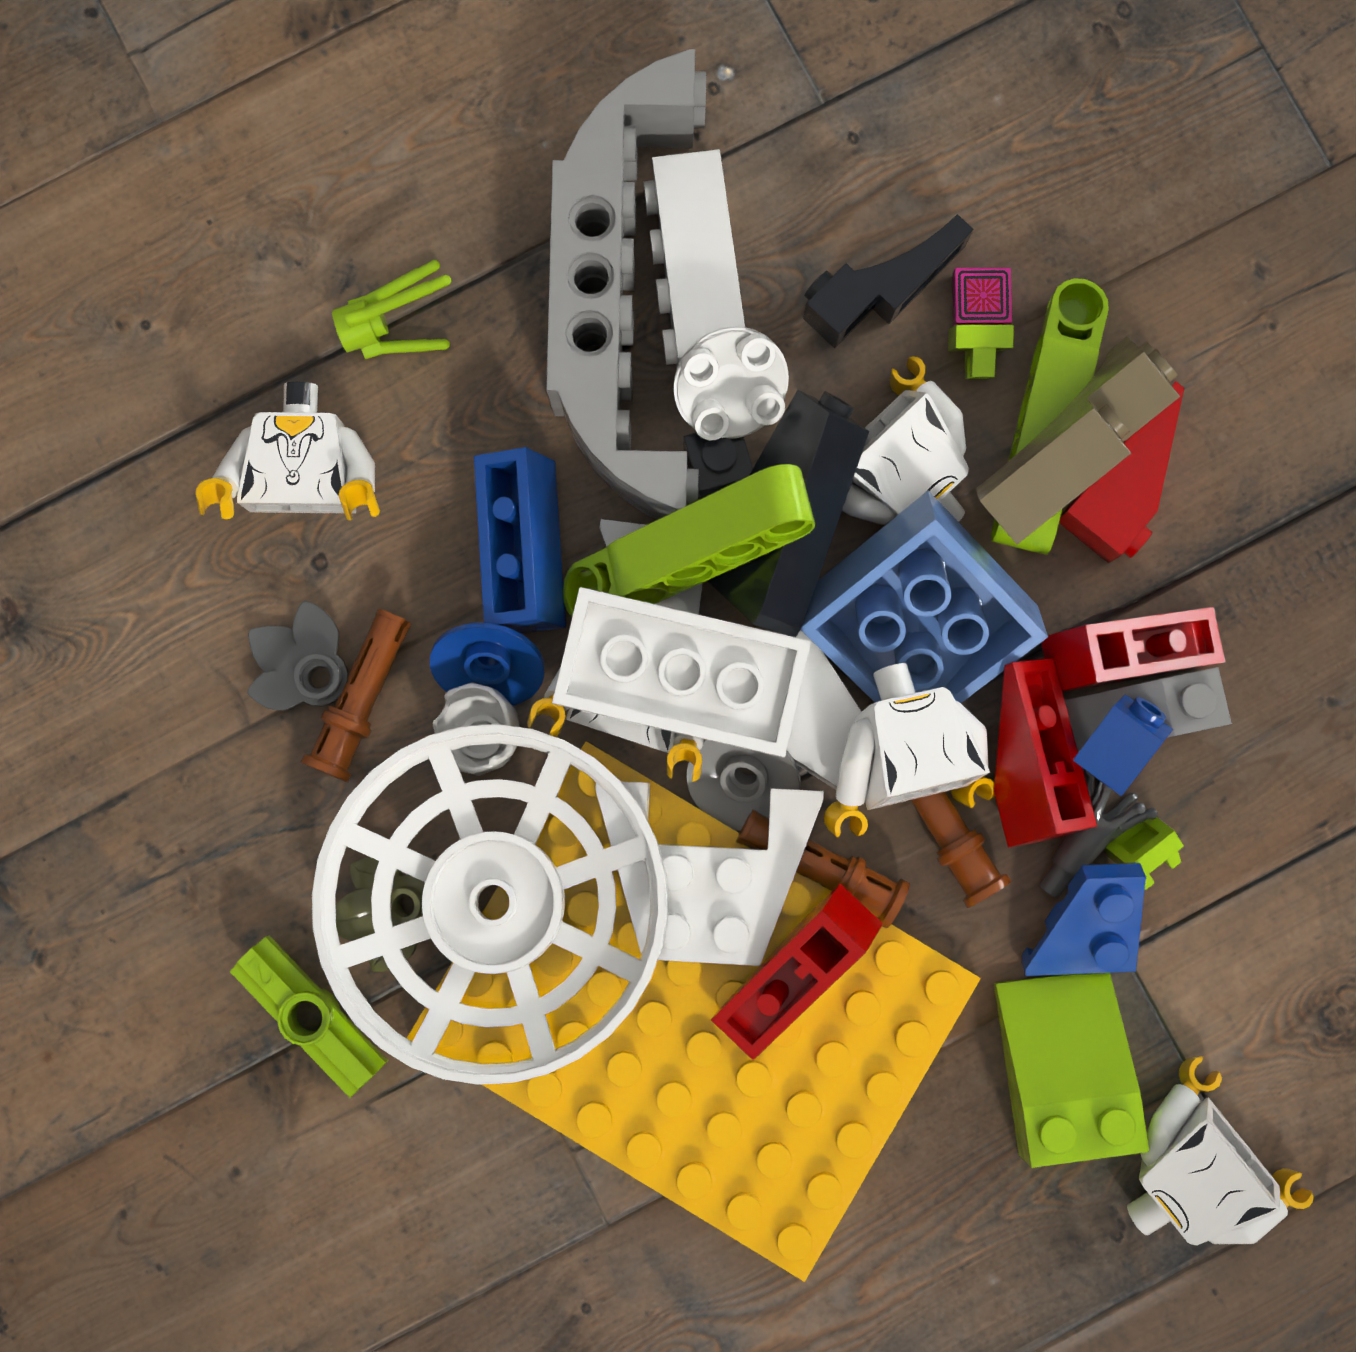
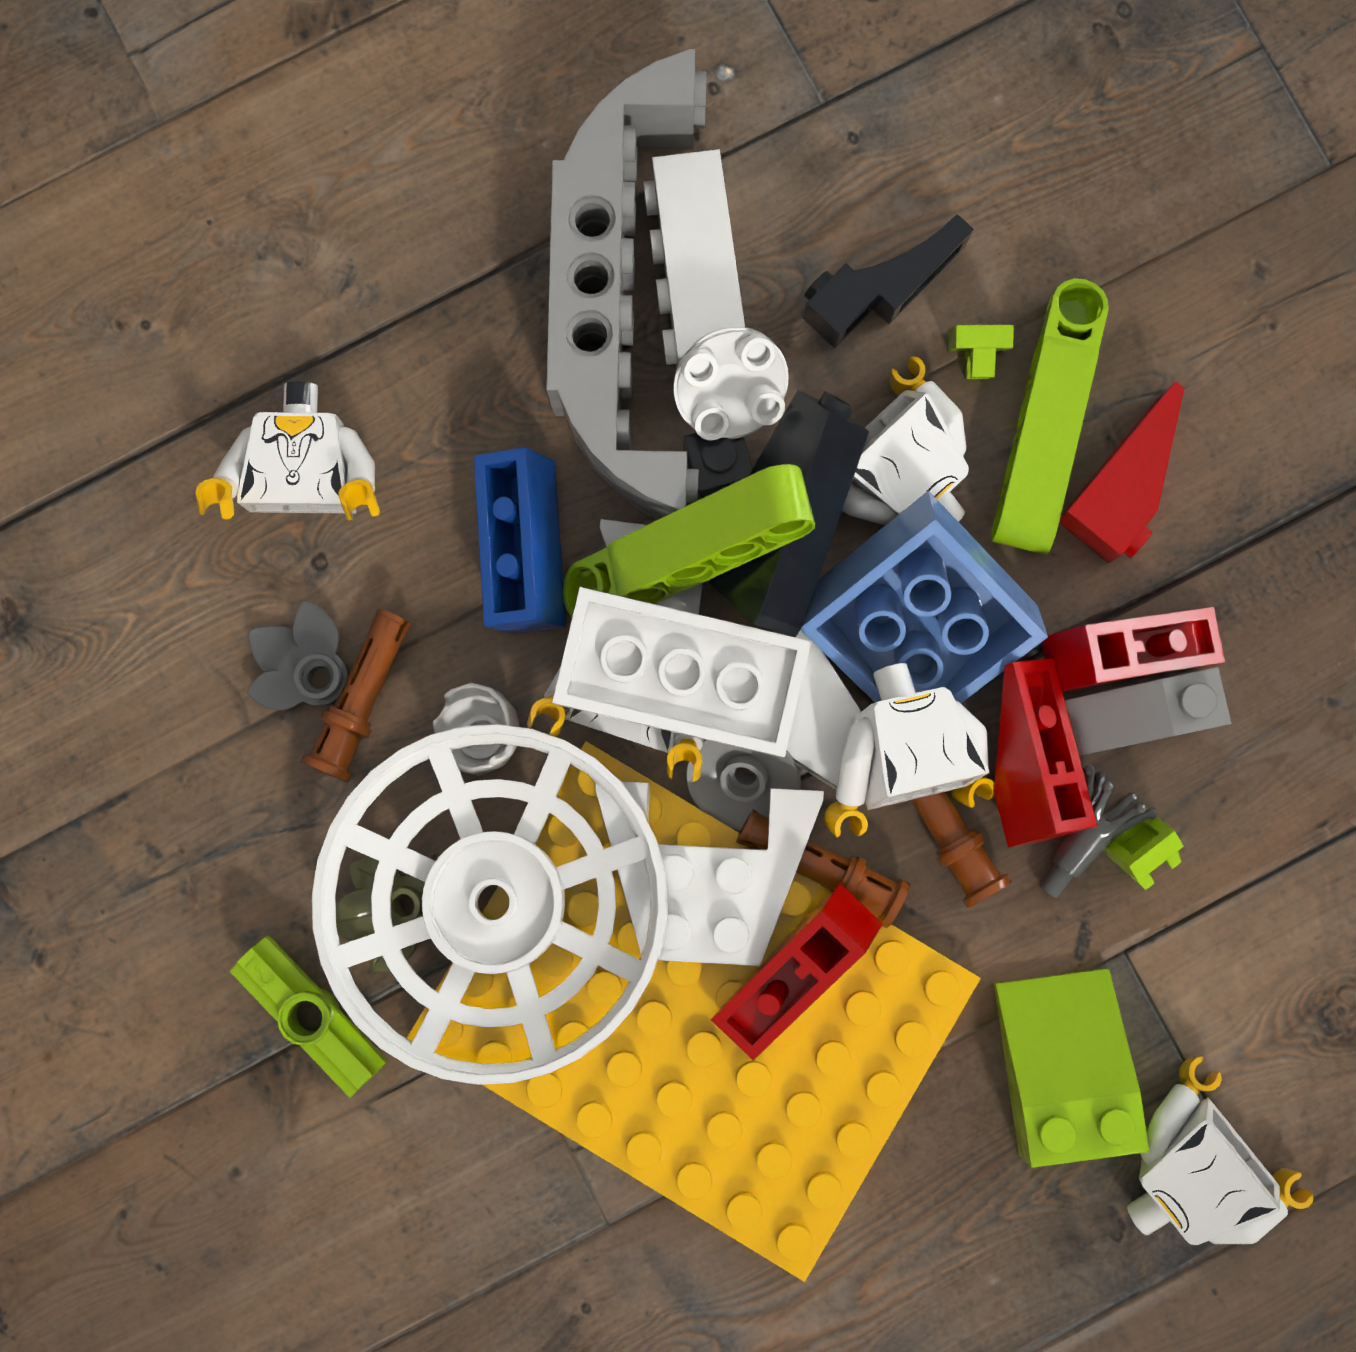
(364, 321): lime plant -> none
(488, 657): blue dish -> none
(982, 296): tile -> none
(1081, 441): dark tan arch -> none
(1093, 925): blue wing -> none
(1124, 742): blue brick -> none

